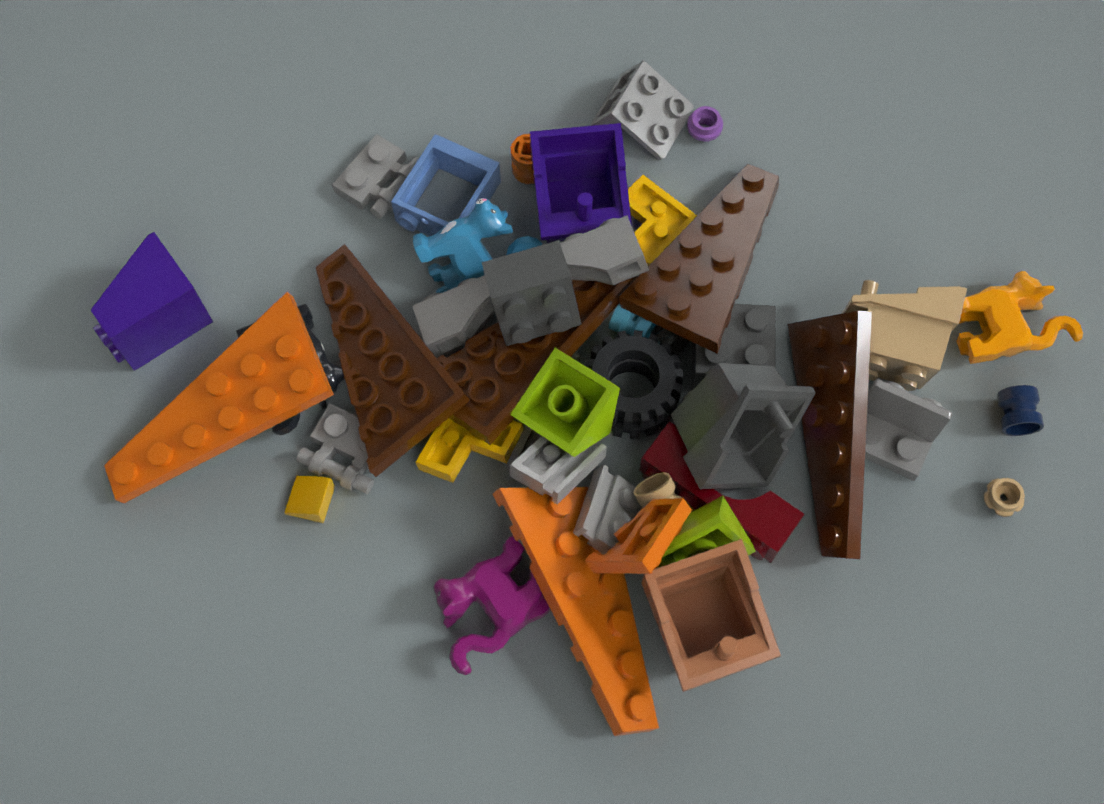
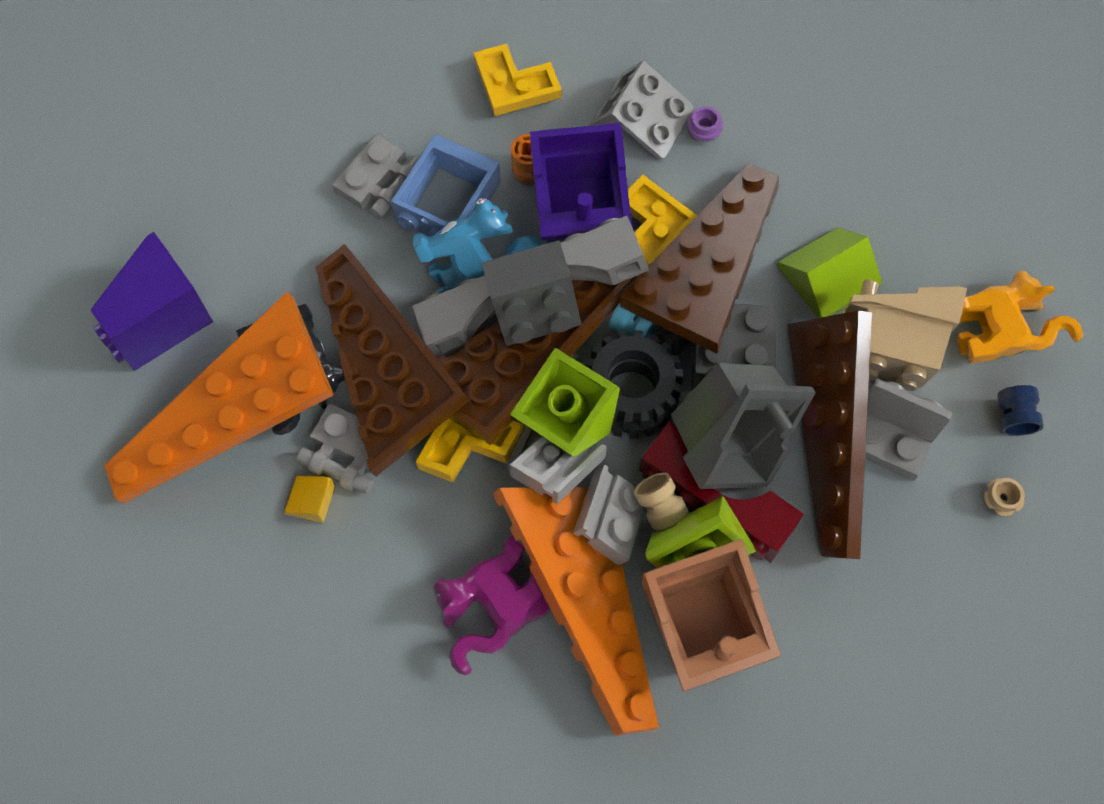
(513, 89): none -> yellow plate
(643, 539): orange wing -> none
(831, 270): none -> lime slope

